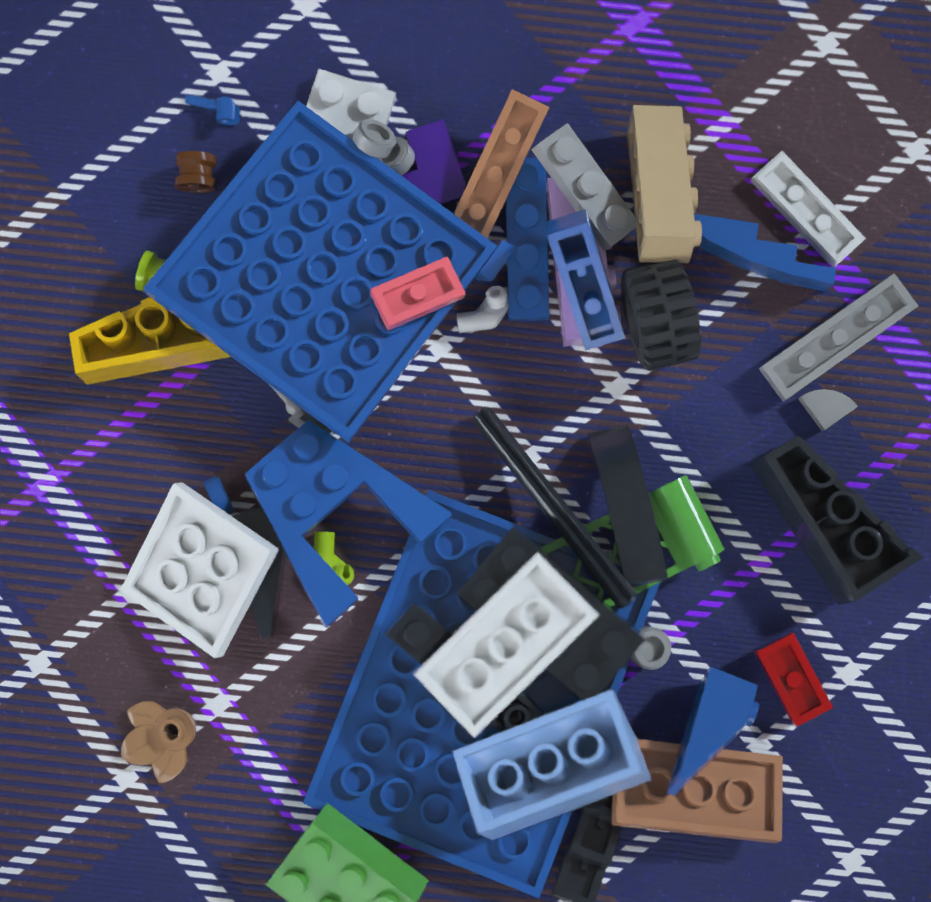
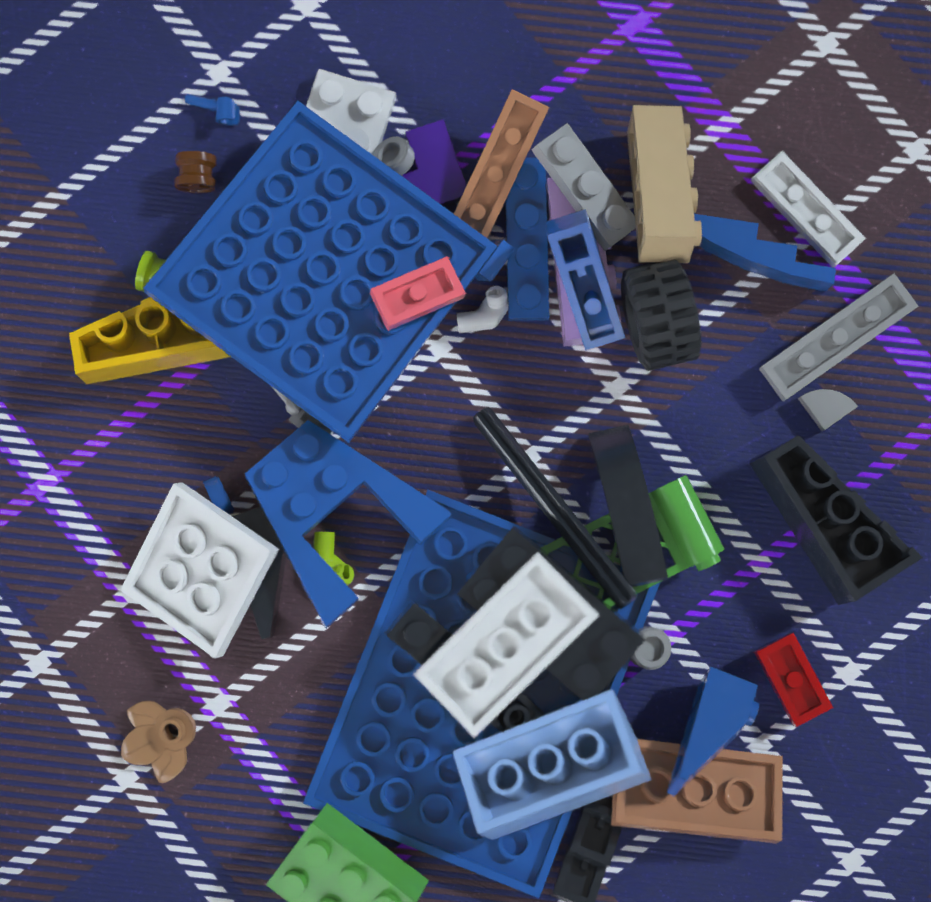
(374, 138): light grey tile -> none

